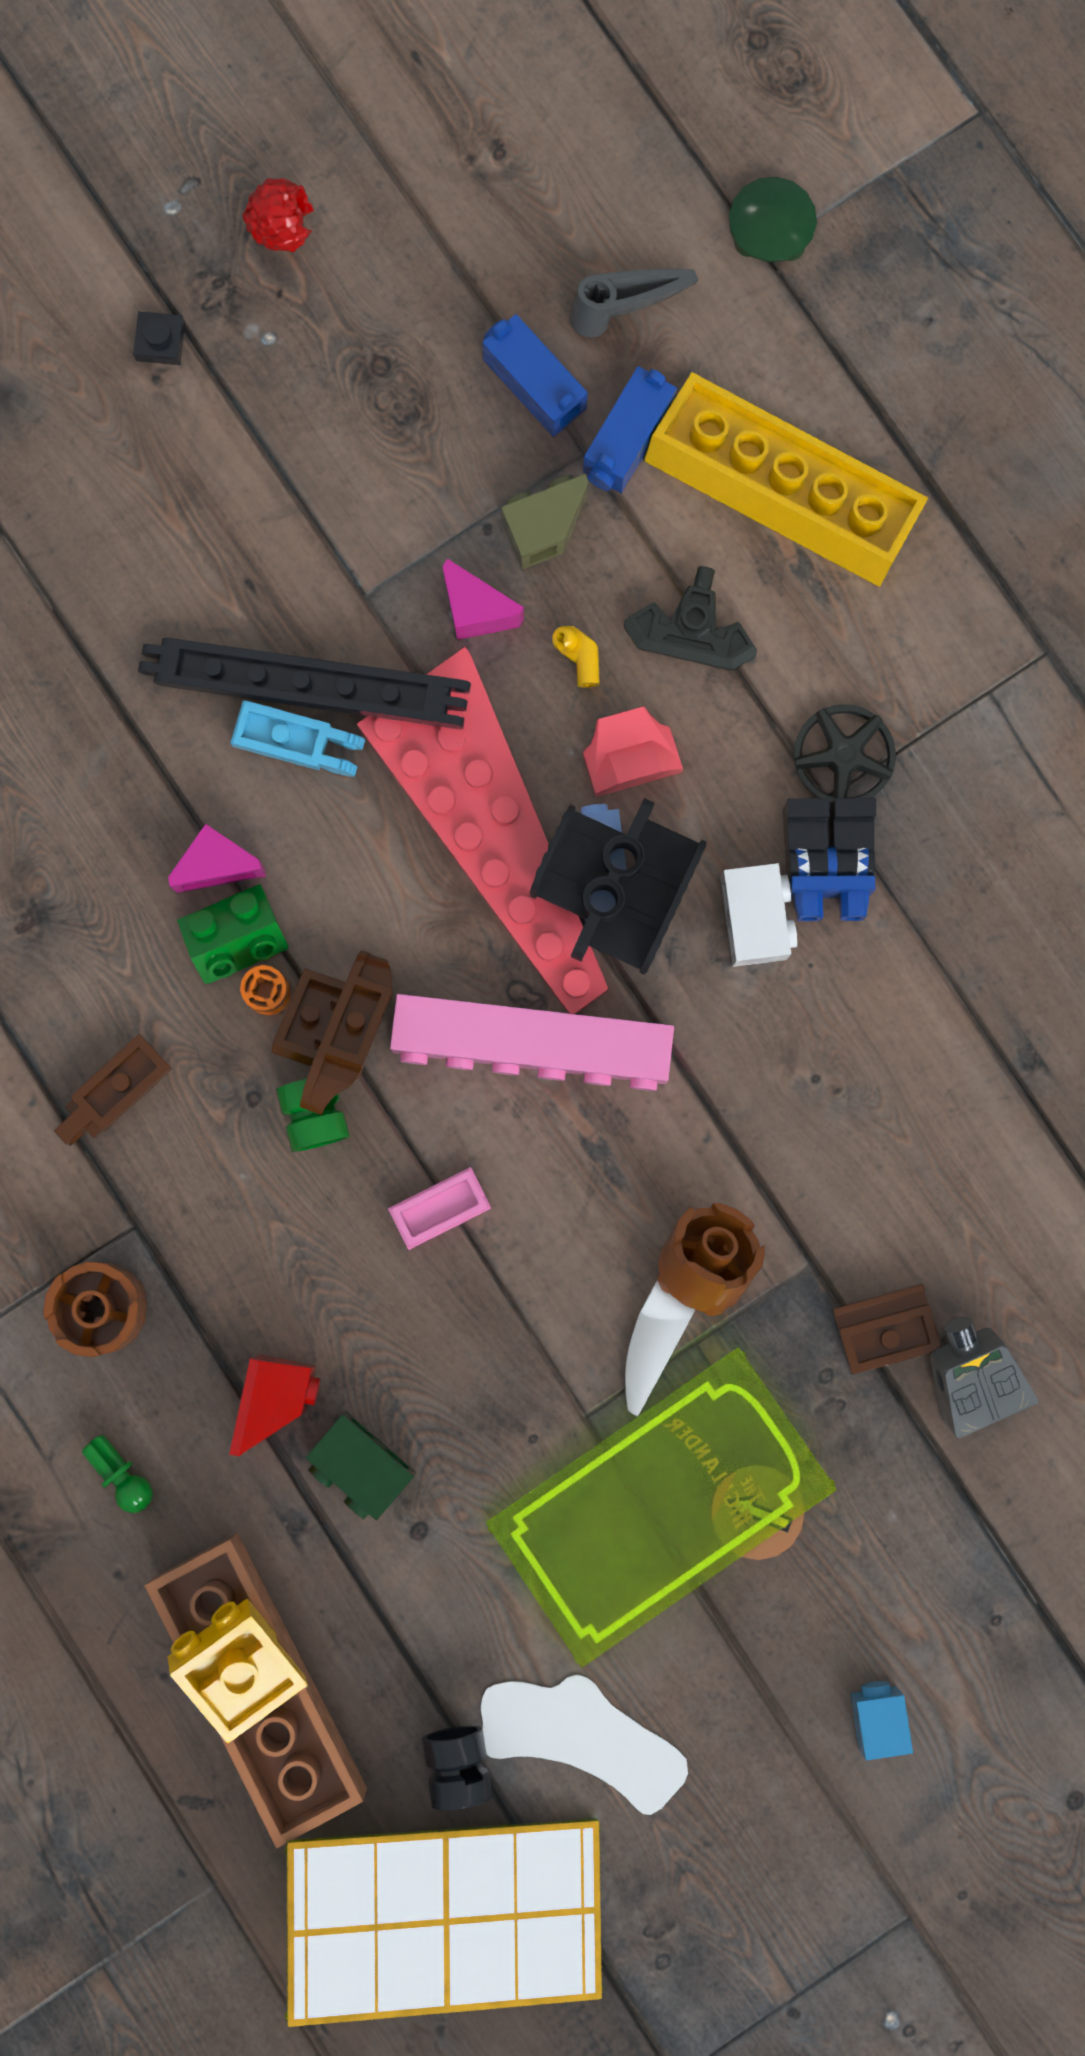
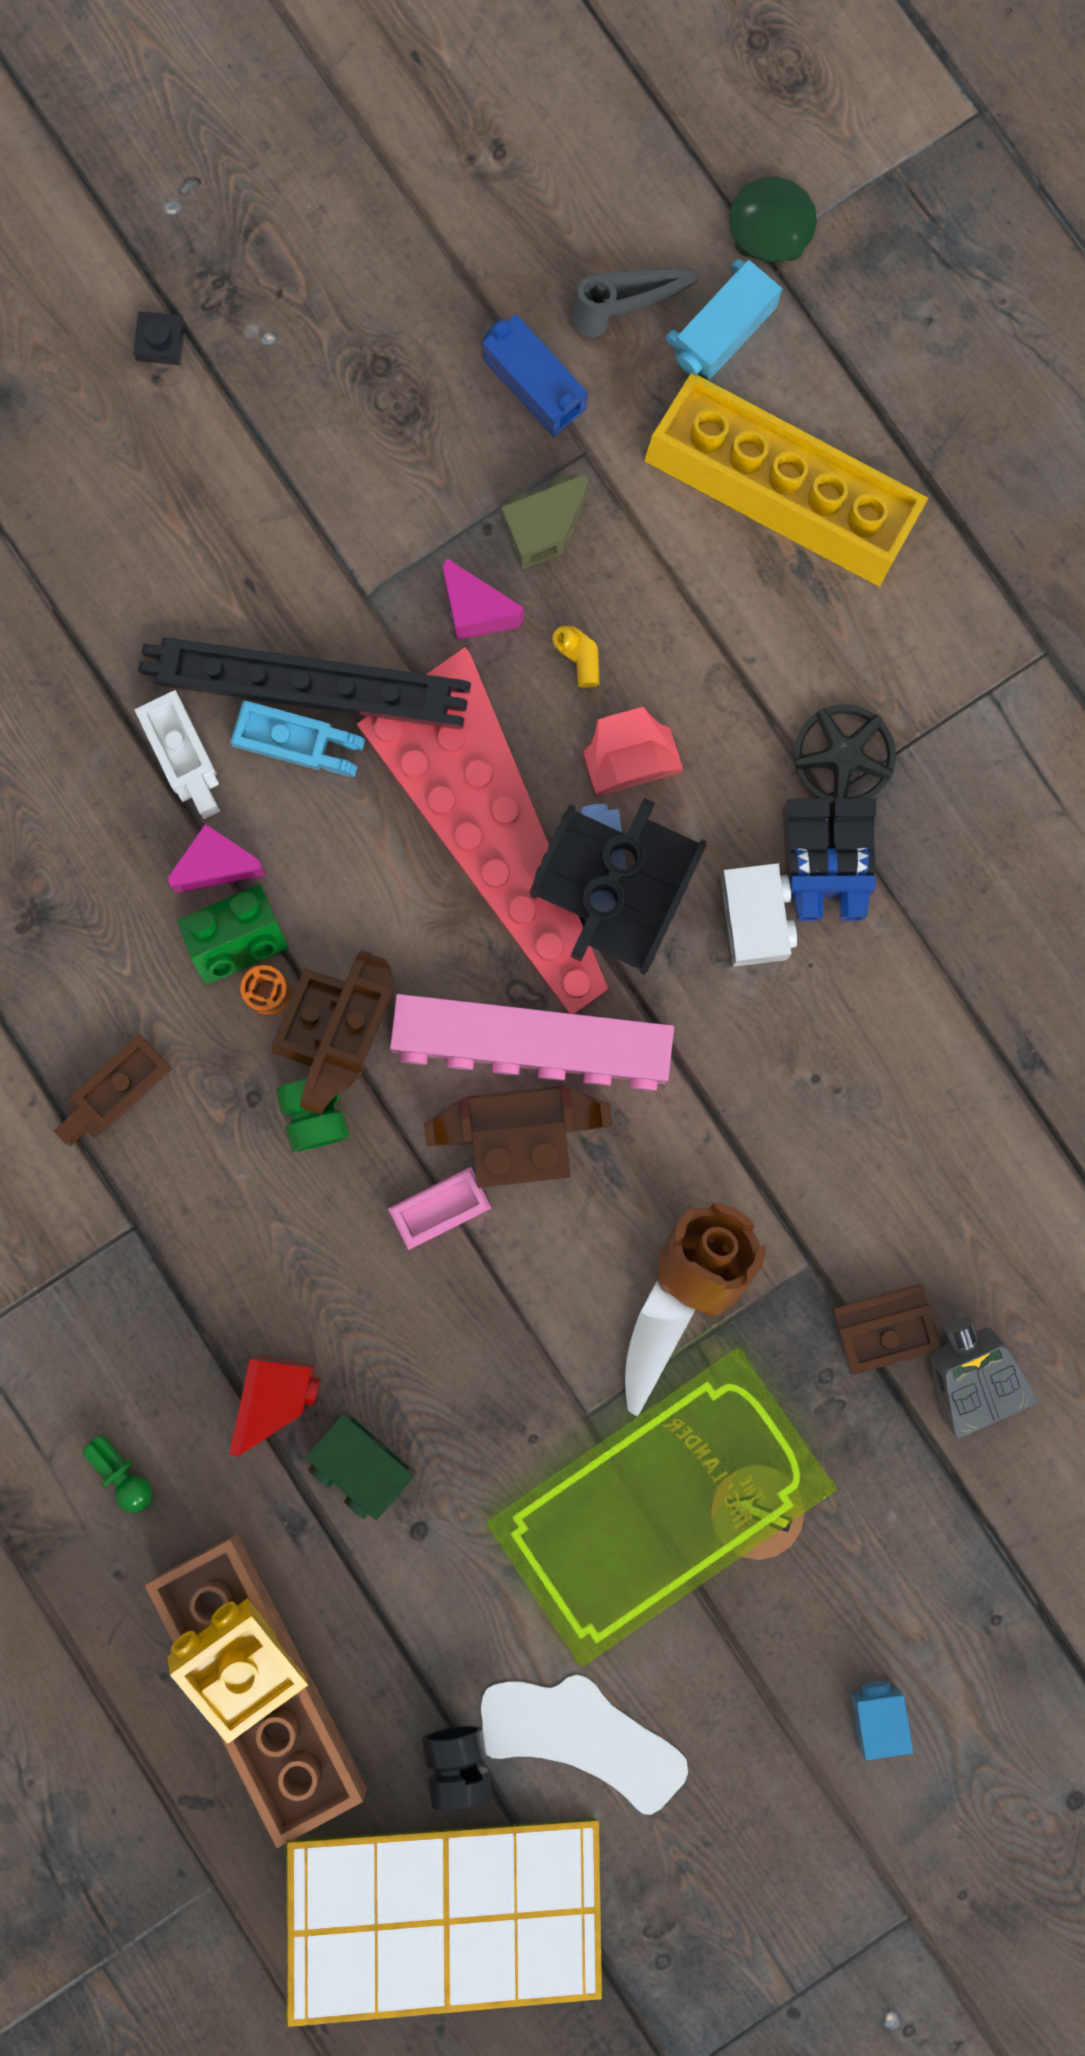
(69, 1314): dark orange brick -> none
(180, 751): none -> white hinge
(277, 215): red piece -> none
(518, 1133): none -> reddish brown plate
(628, 430): blue brick -> none
(692, 630): pearl dark grey piece -> none
(726, 321): none -> medium azure brick

